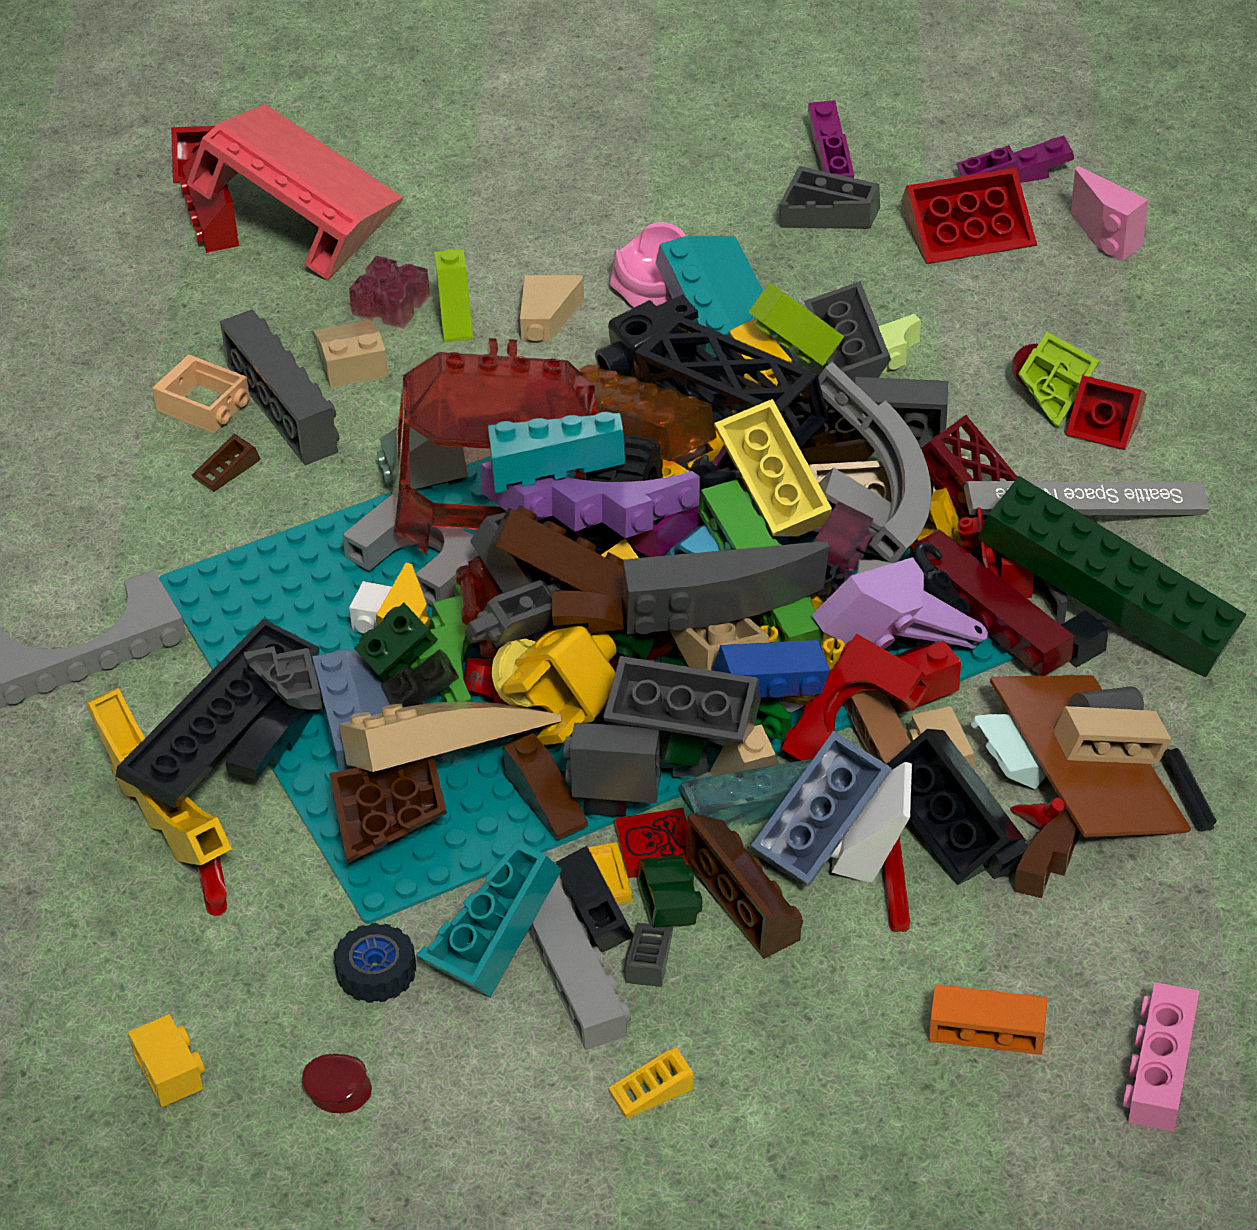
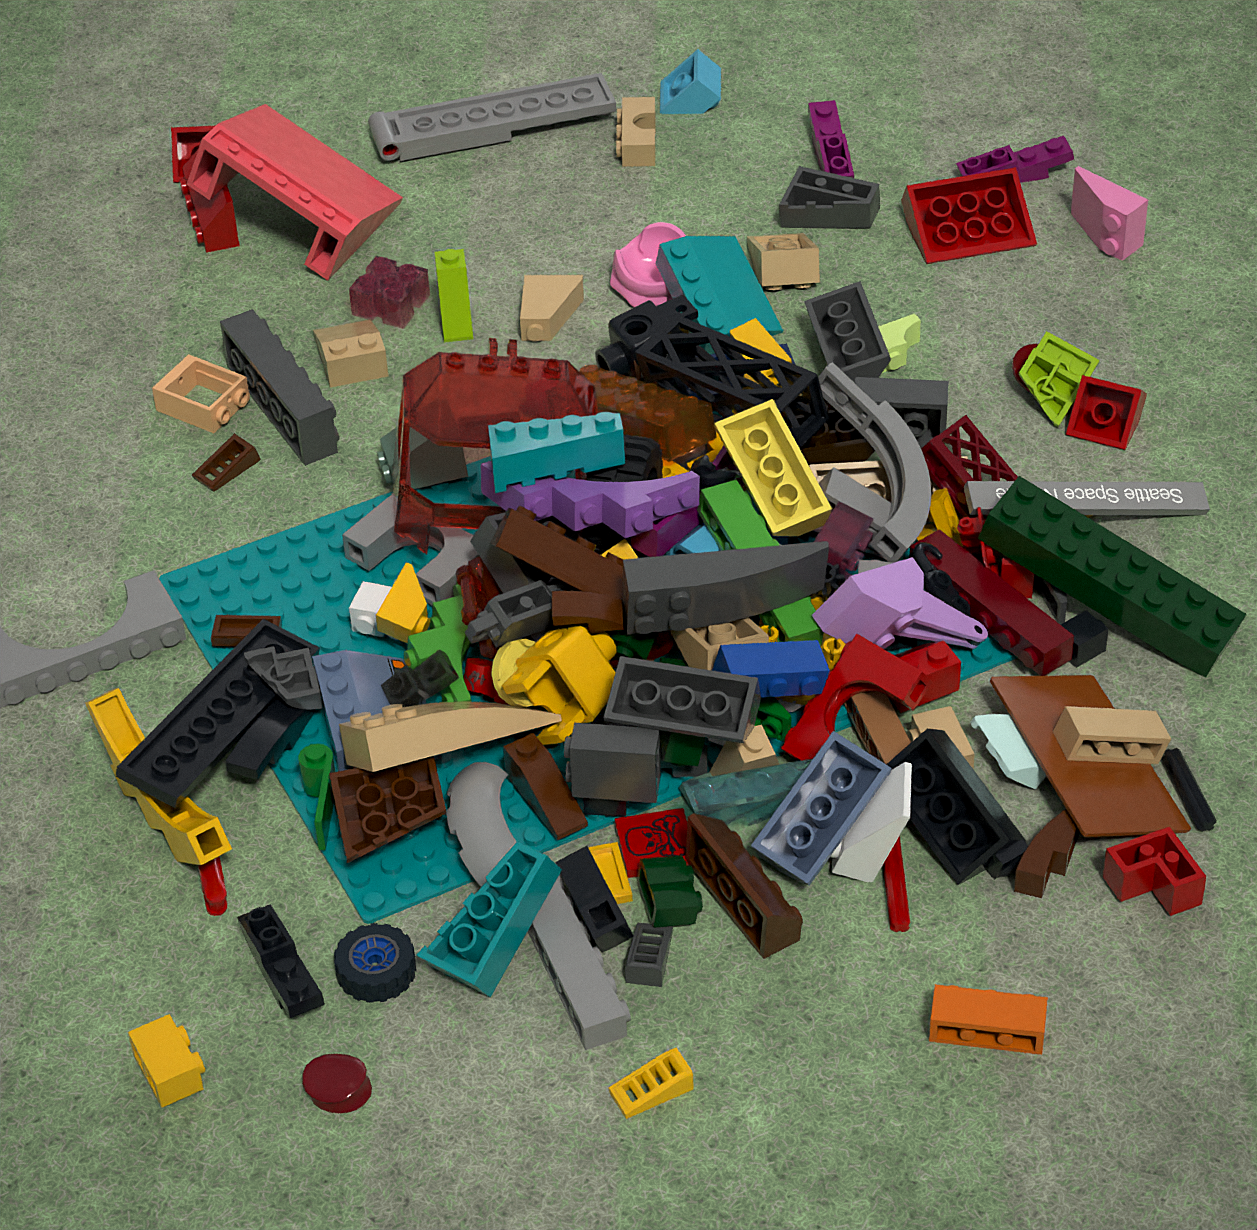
(232, 629): none -> reddish brown tile
(279, 961): none -> black slope
(315, 765): none -> green door
(395, 642): dark green brick -> none
(478, 818): none -> light grey brick
(487, 117): none -> light grey hinge
(636, 131): none -> tan arch
(691, 86): none -> medium azure slope
(784, 260): none -> tan slope
(795, 325): lime brick -> none
(1039, 813): red animal -> none
(1113, 698): dark grey brick -> none
(1158, 865): none -> red brick
(1163, 1056): bright pink brick -> none

